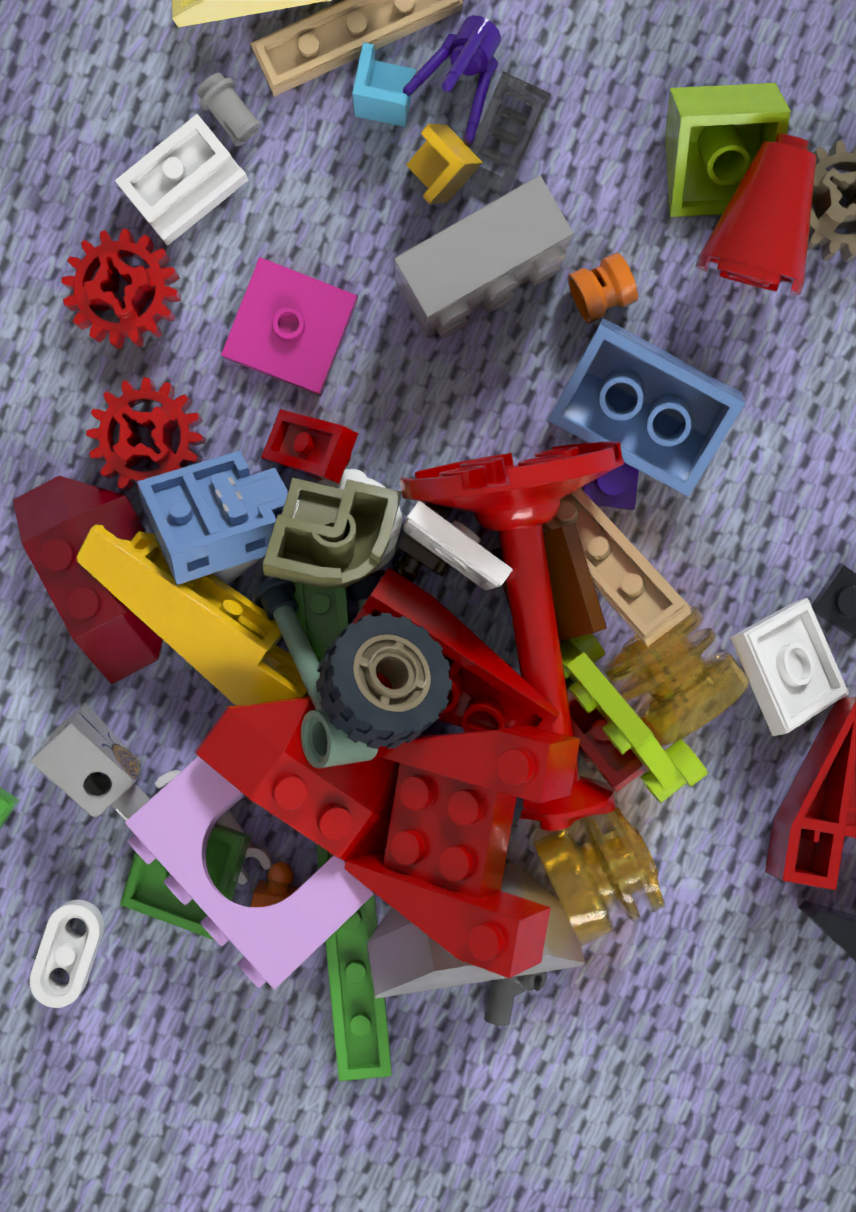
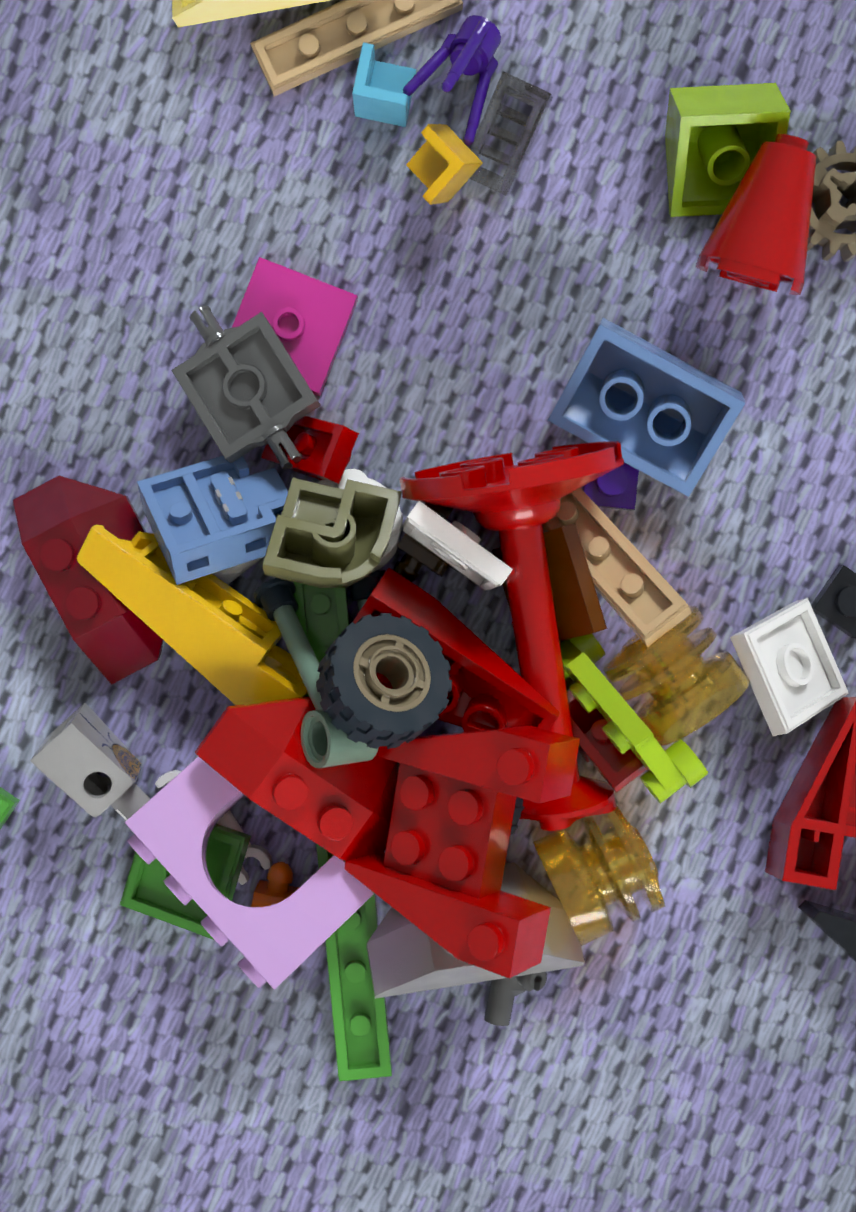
(68, 951): white plate -> none
(99, 292): red gear -> none
(161, 420): red gear -> none
(182, 179): white plate -> none
(230, 111): light grey pin -> none
(245, 387): none -> dark grey plate
(483, 259): light grey brick -> none
(603, 287): orange wheel -> none

